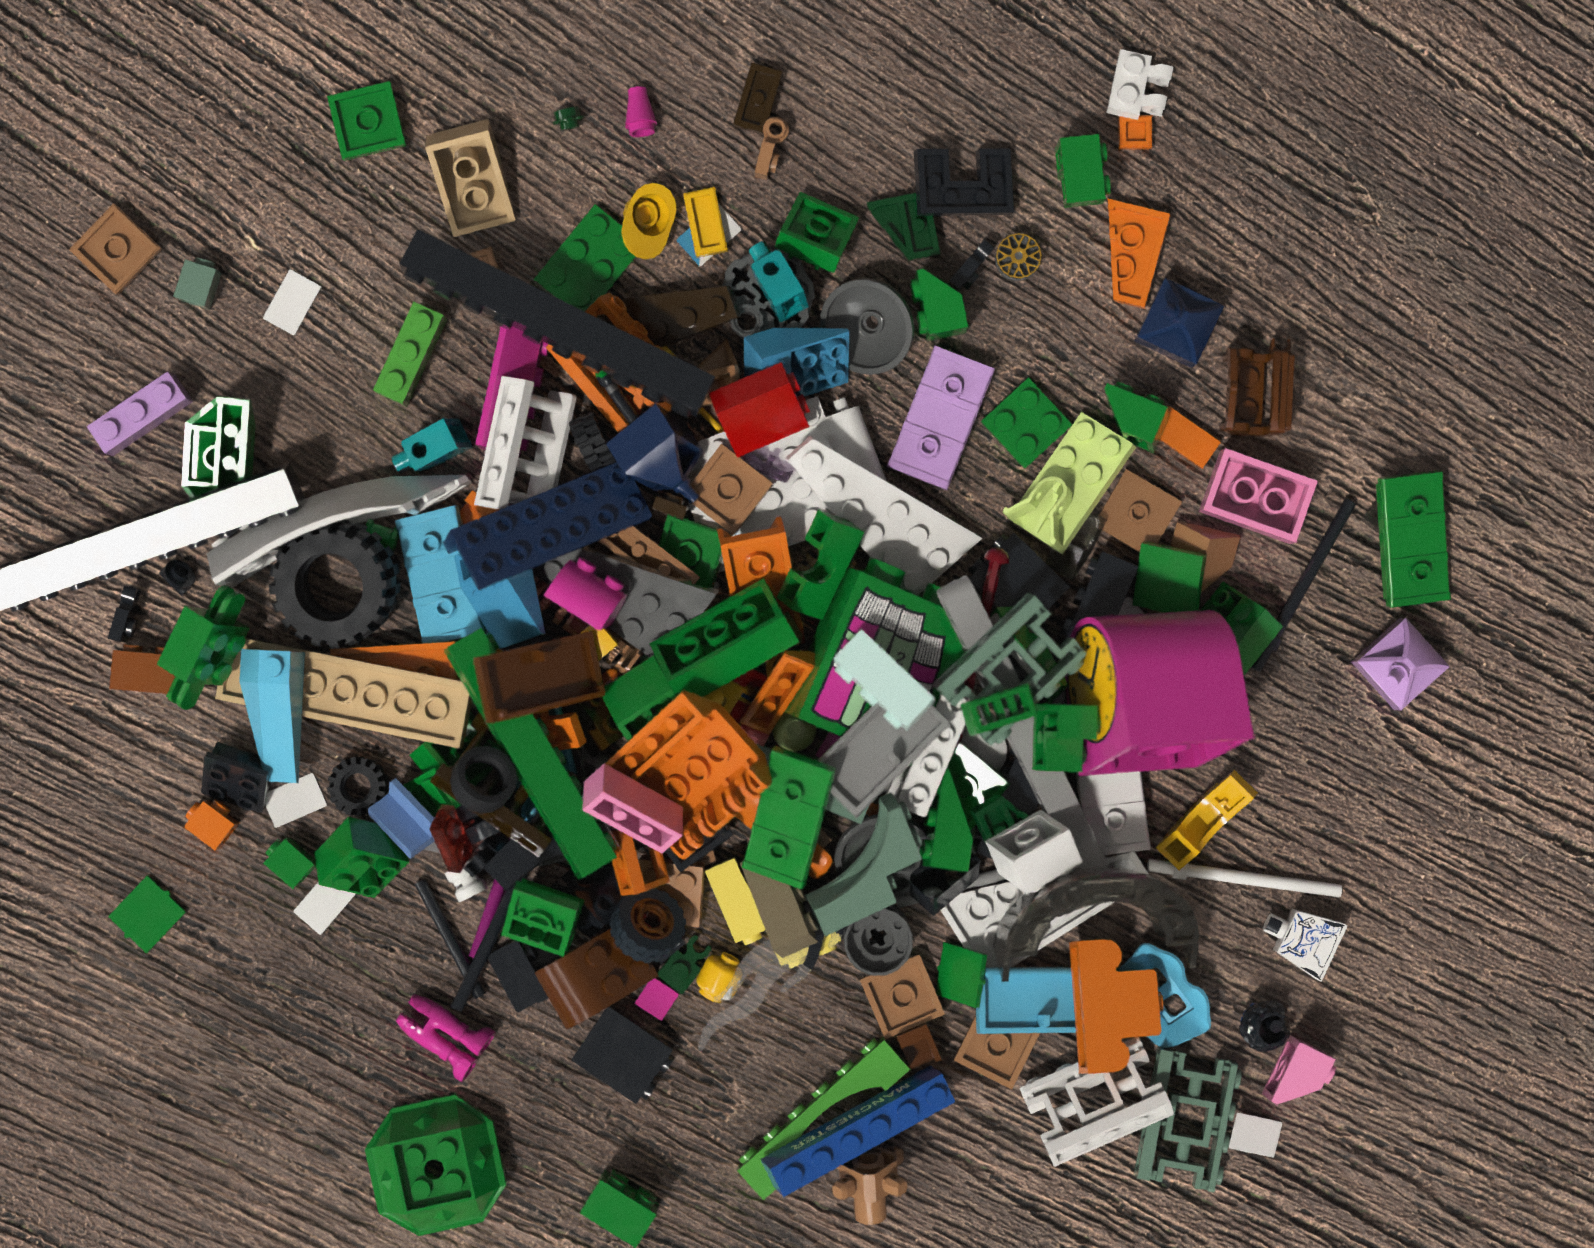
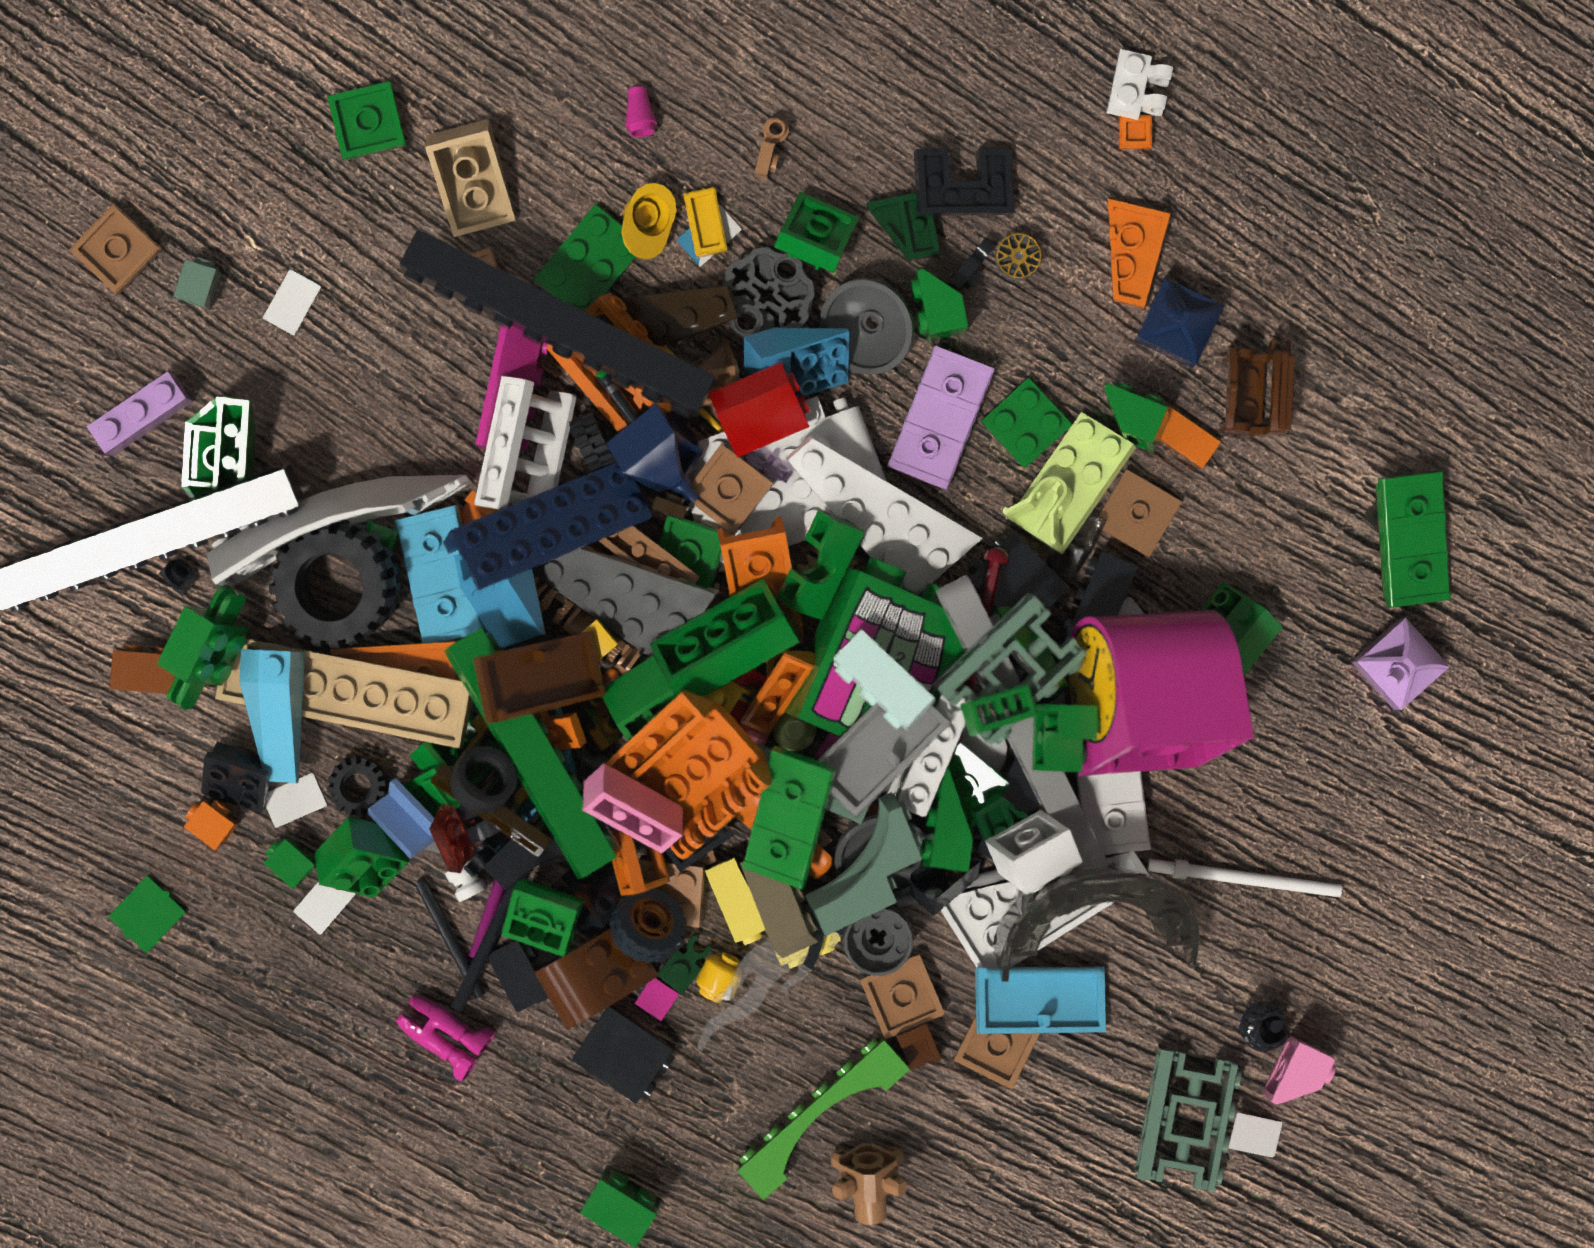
(123, 622): black plate -> none
(410, 354): bright green brick -> none
(442, 440): teal torso -> none
(443, 1131): green piece -> none
(568, 118): dark green plate -> none
(587, 594): dark pink brick -> none
(757, 98): dark brown plate -> none
(781, 289): teal torso -> none
(857, 1130): blue brick -> none
(961, 974): green piece -> none
(1081, 170): green brick -> none
(1100, 1125): white fence -> none
(1110, 1005): orange brick -> none
(1168, 578): green tile -> none
(1195, 1017): medium azure piece -> none
(1205, 818): yellow arch -> none
(1217, 544): medium nougat slope -> none
(1258, 496): bright pink brick -> none
(1306, 579): black bar -> none
(1306, 940): white torso -> none

